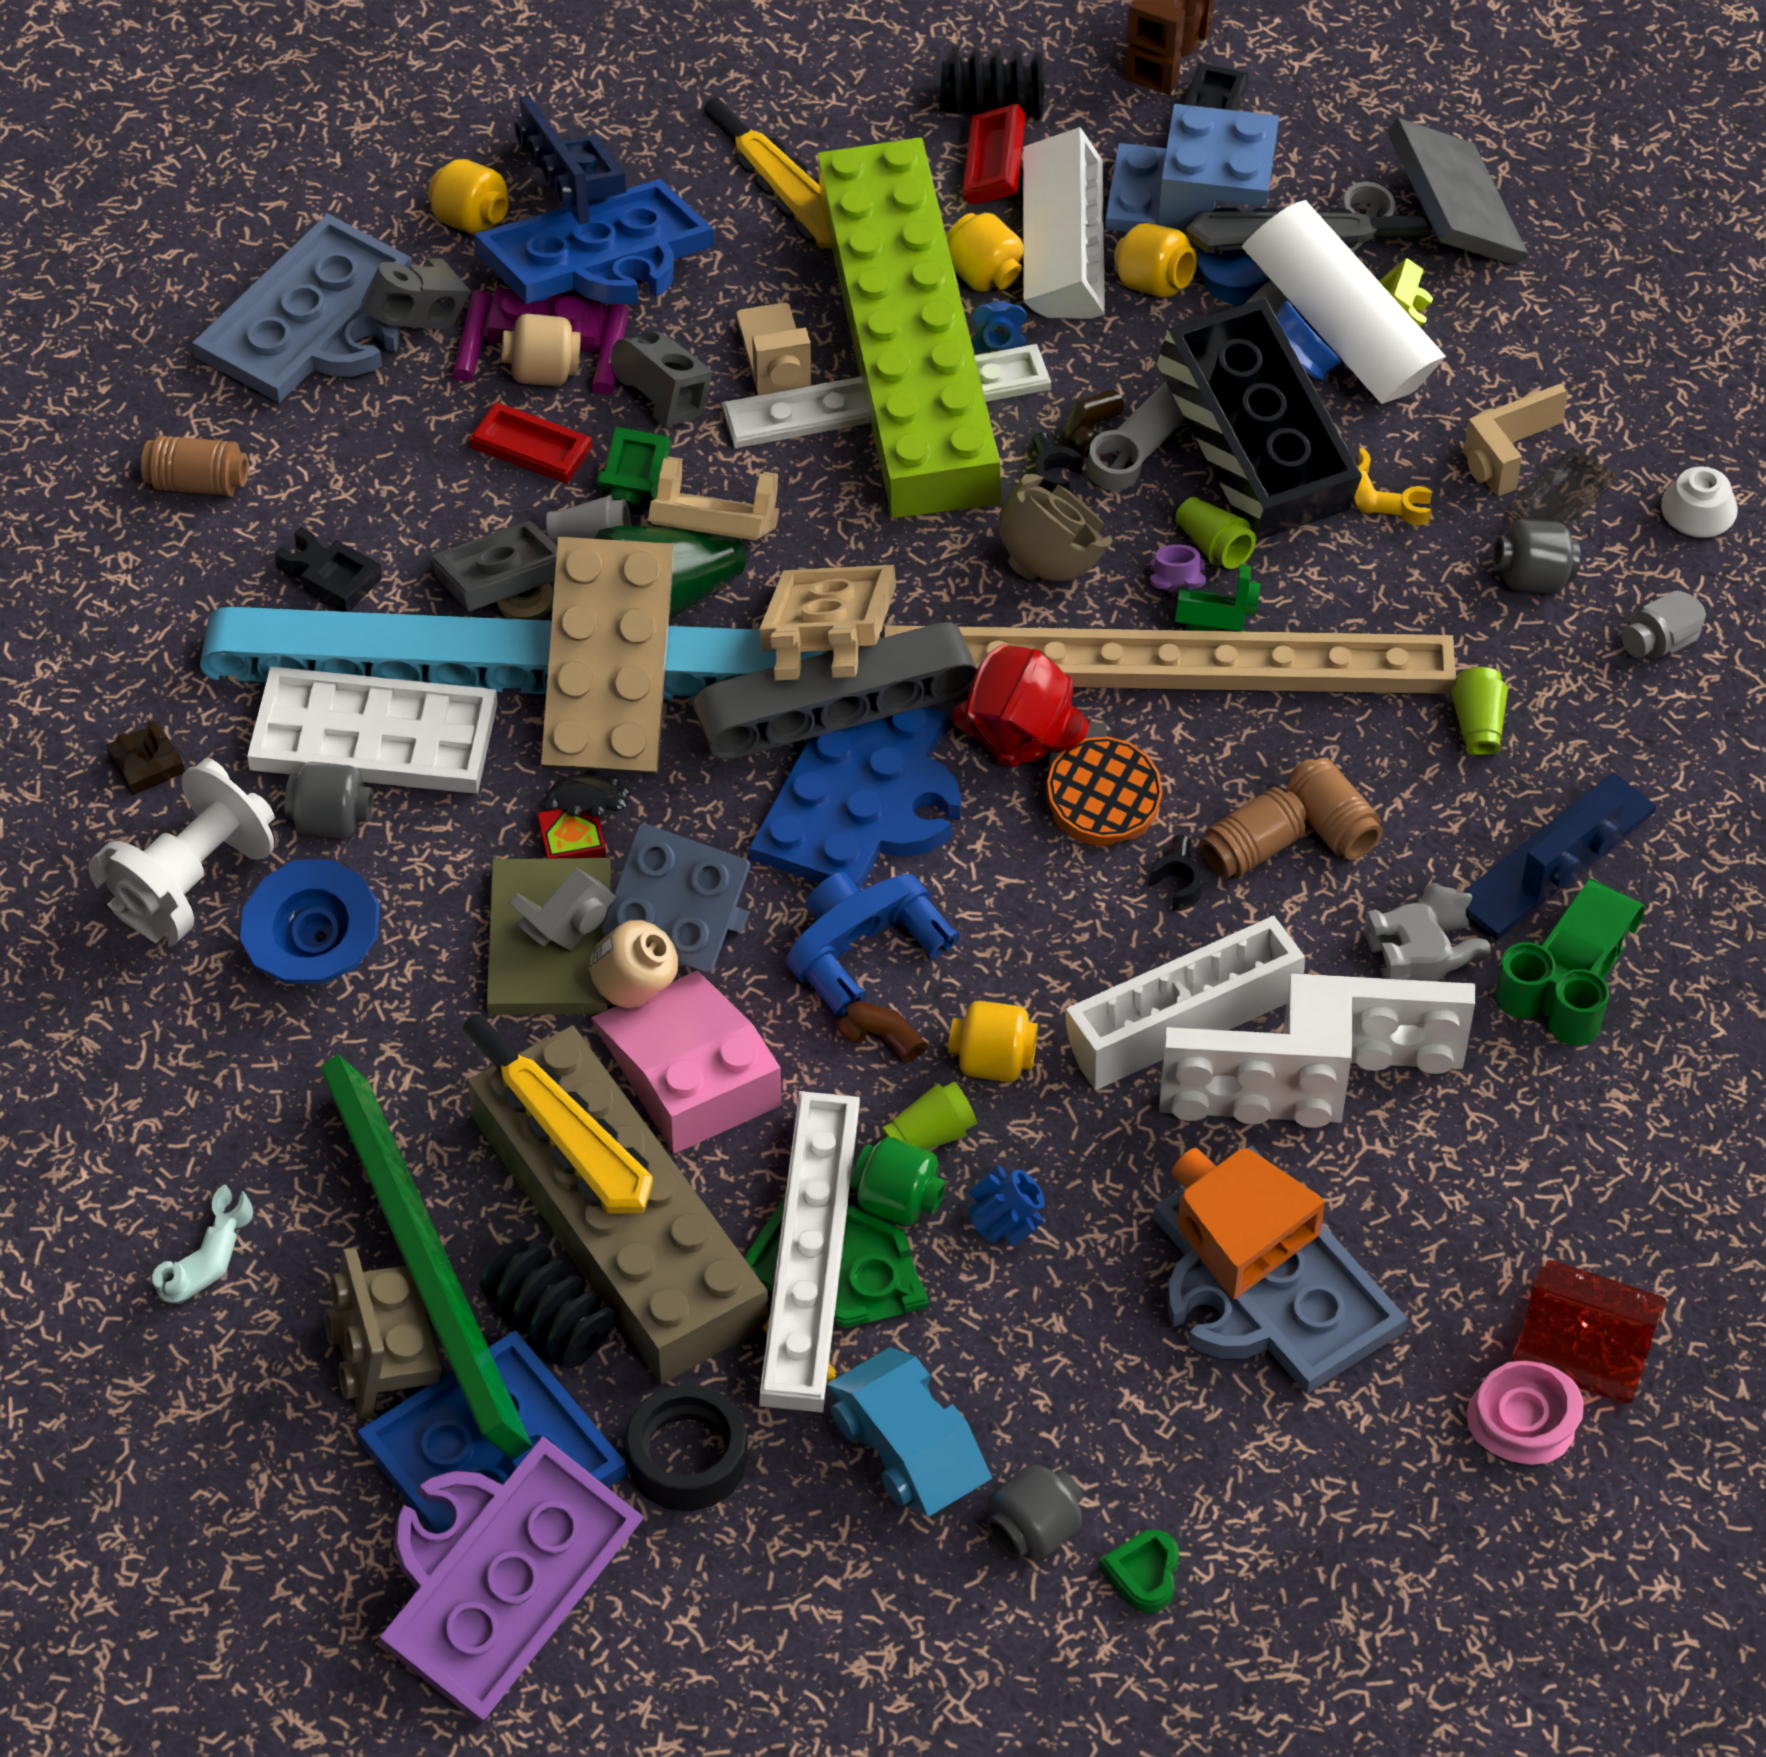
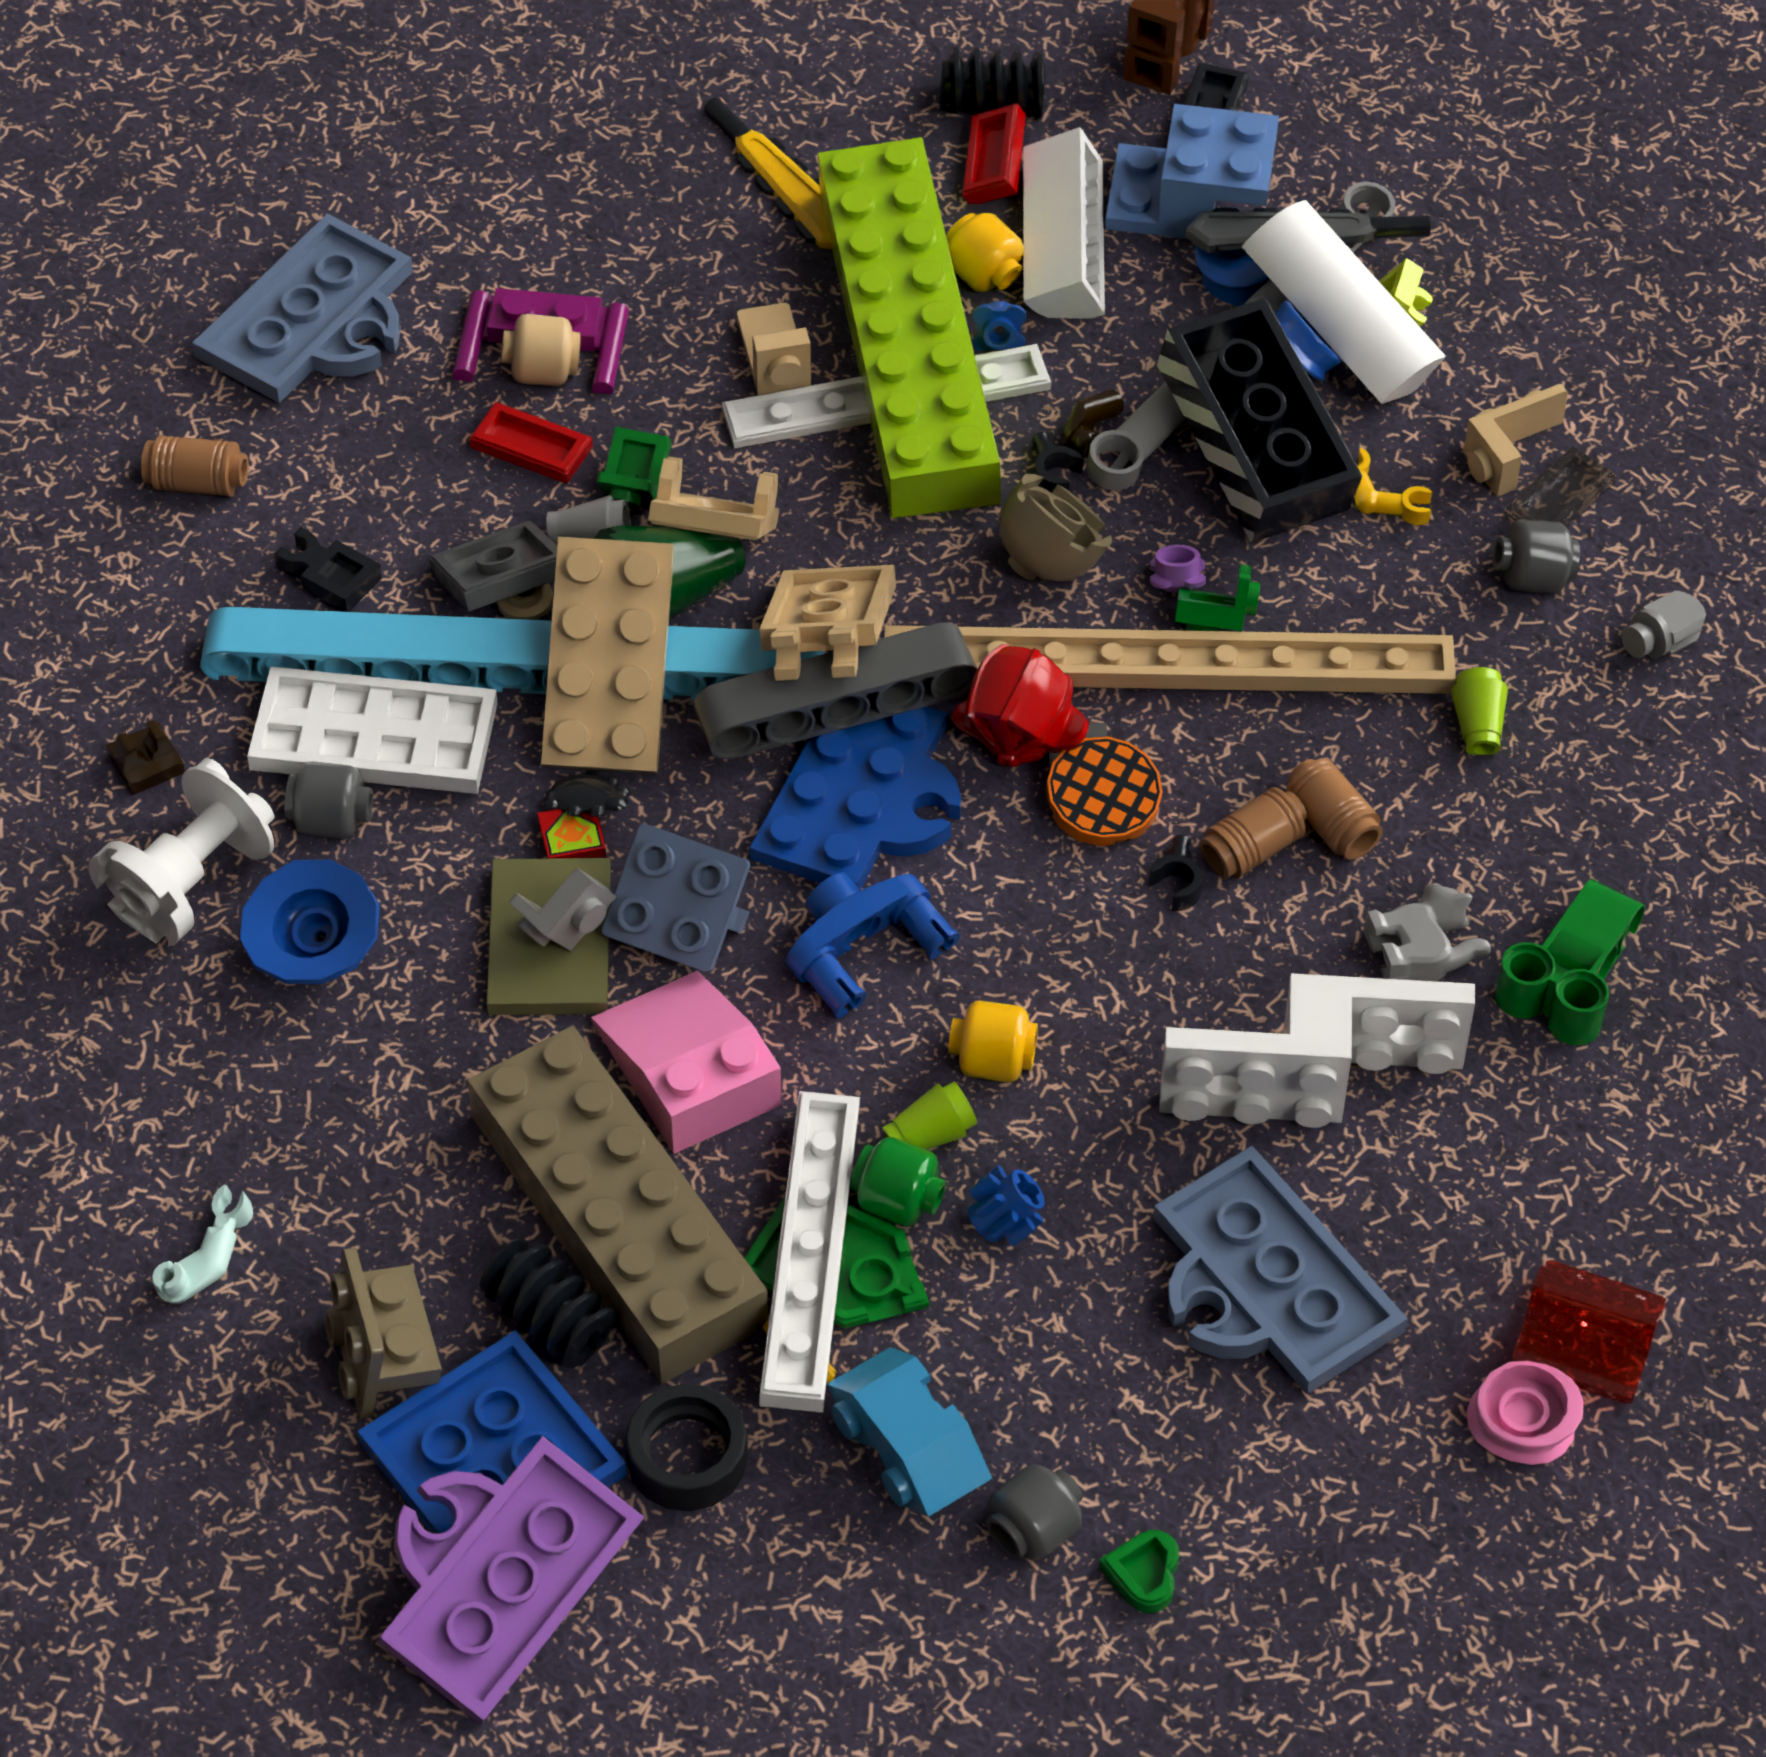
(410, 293): dark grey leg -> none
(426, 1259): green tile -> none
(468, 196): yellow head -> none
(576, 167): dark blue bracket -> none
(581, 1145): yellow sword -> none
(625, 241): blue plate -> none
(633, 964): tan head -> none
(664, 374): dark grey leg -> none
(885, 1023): reddish brown arm -> none
(1155, 260): yellow head -> none
(1201, 990): white brick -> none
(1217, 532): lime cone -> none
(1244, 1216): orange torso -> none
(1456, 192): dark grey tile -> none
(1556, 854): dark blue bracket -> none
(1700, 503): white cone -> none

